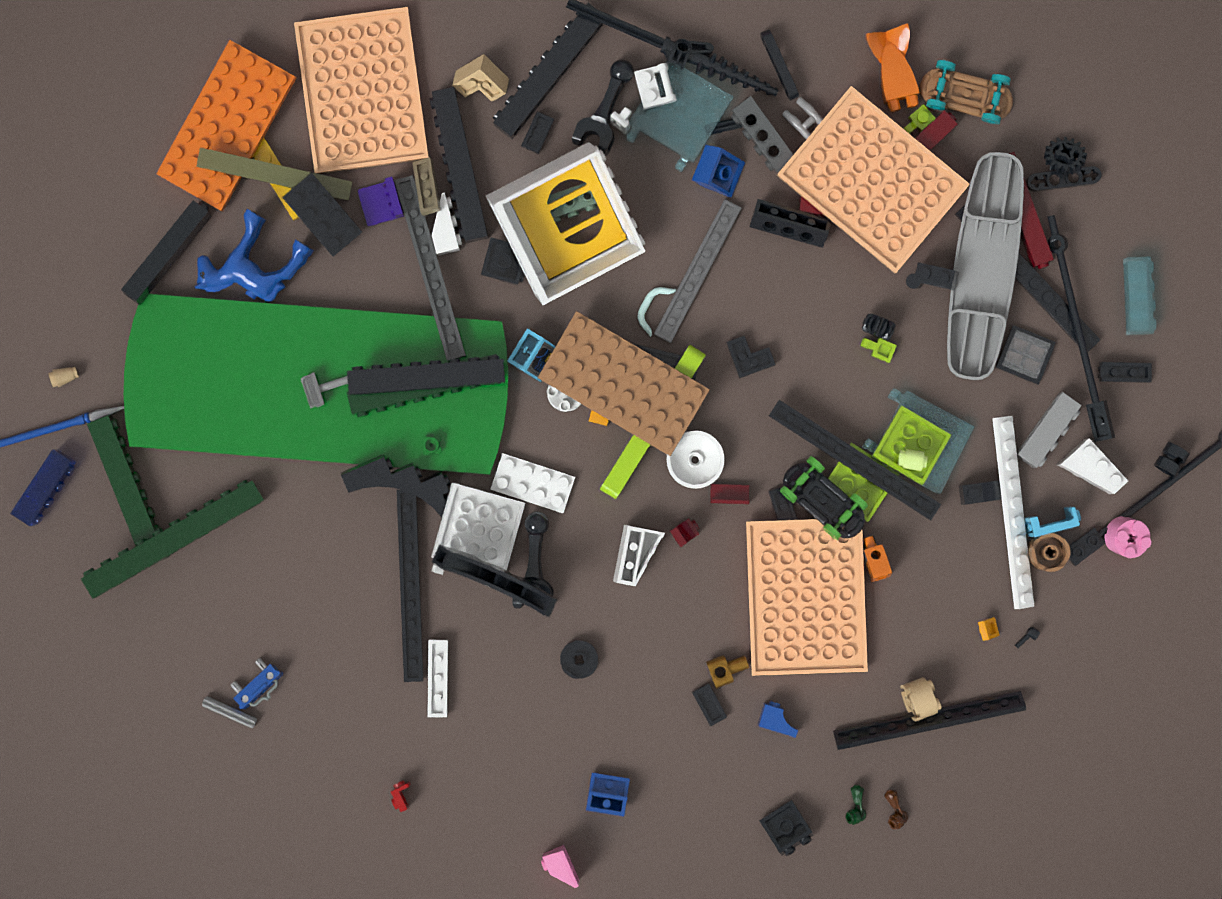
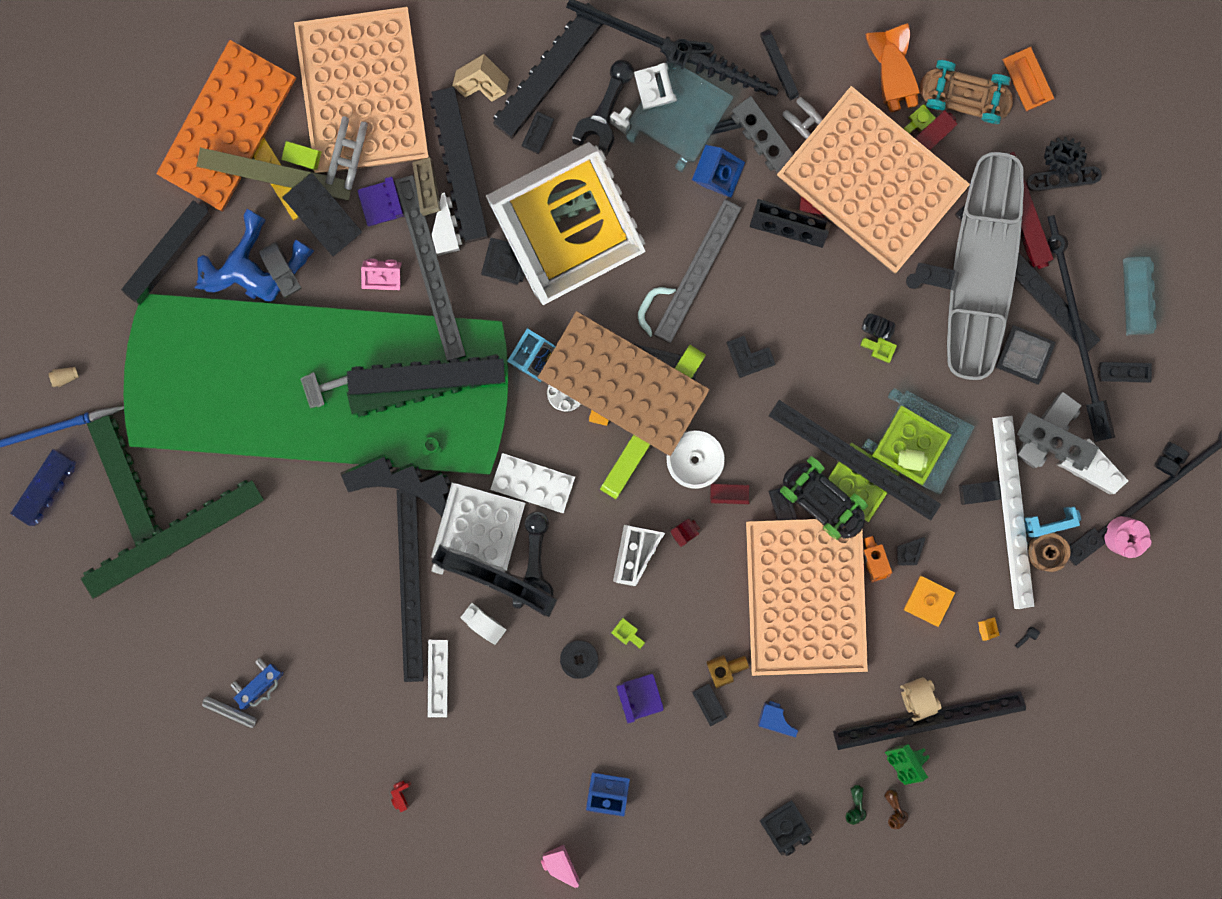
(279, 269): none -> dark grey arch
(301, 155): none -> lime tile
(337, 160): none -> light grey piece
(381, 274): none -> bright pink bracket
(483, 624): none -> white brick
(626, 632): none -> lime plate
(639, 697): none -> dark purple bracket
(908, 763): none -> green plate
(910, 552): none -> black piece
(929, 601): none -> light orange plate
(1028, 79): none -> orange piece
(1086, 449): none -> dark grey brick

